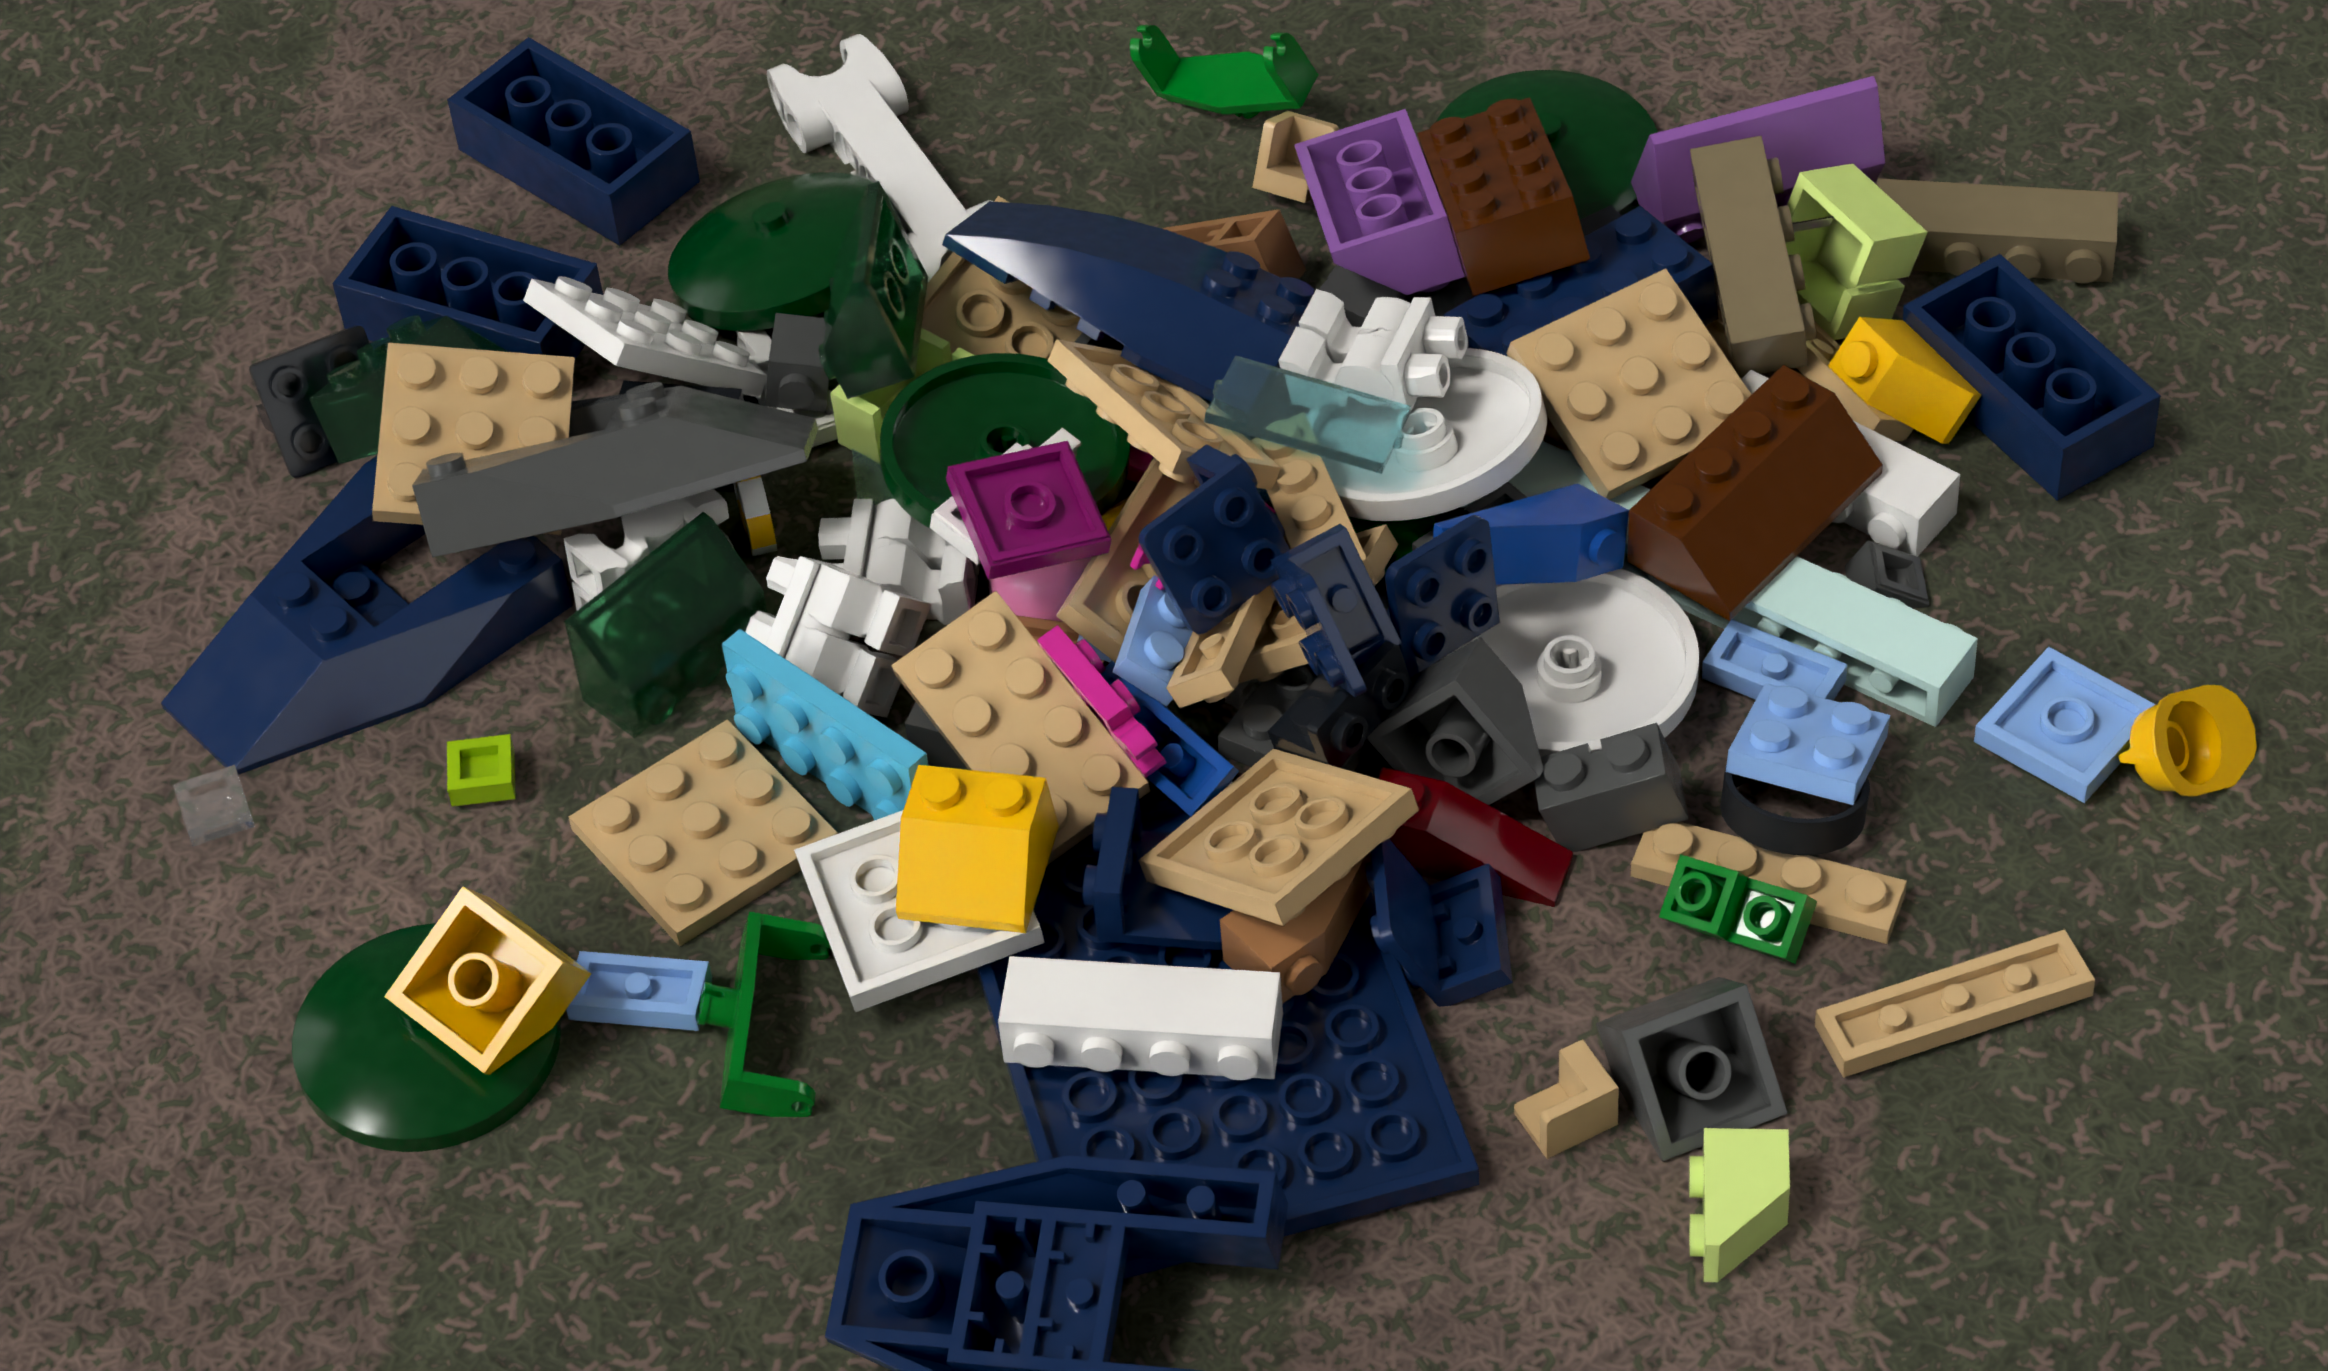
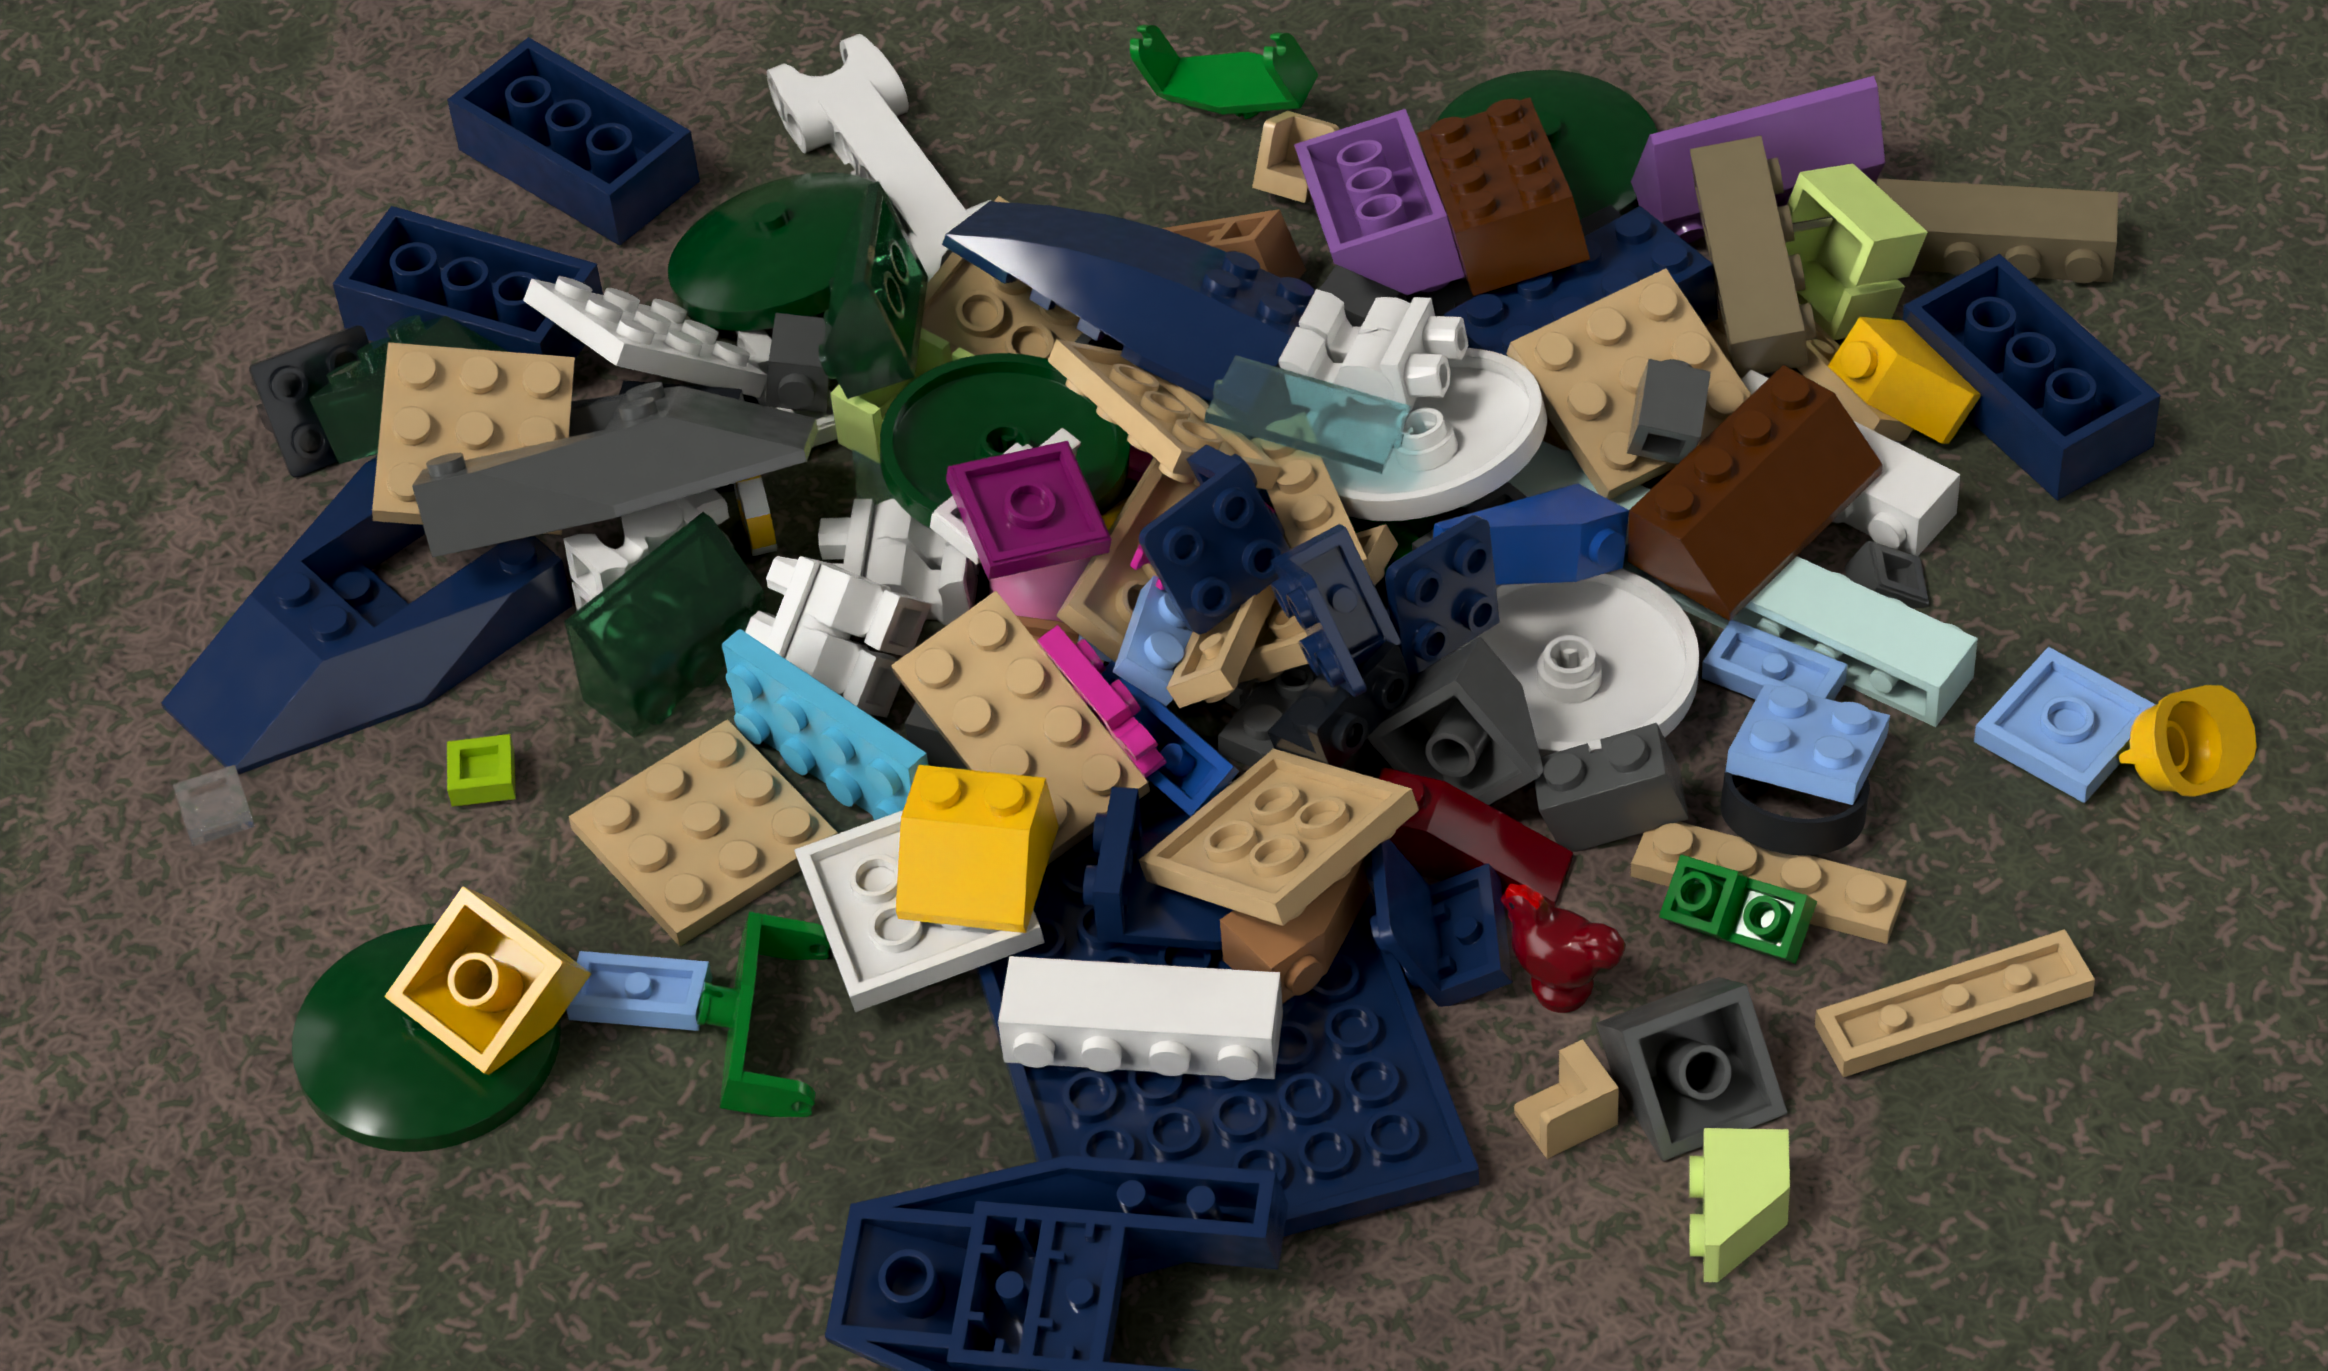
(1559, 948): none -> dark red animal
(1668, 410): none -> dark grey brick

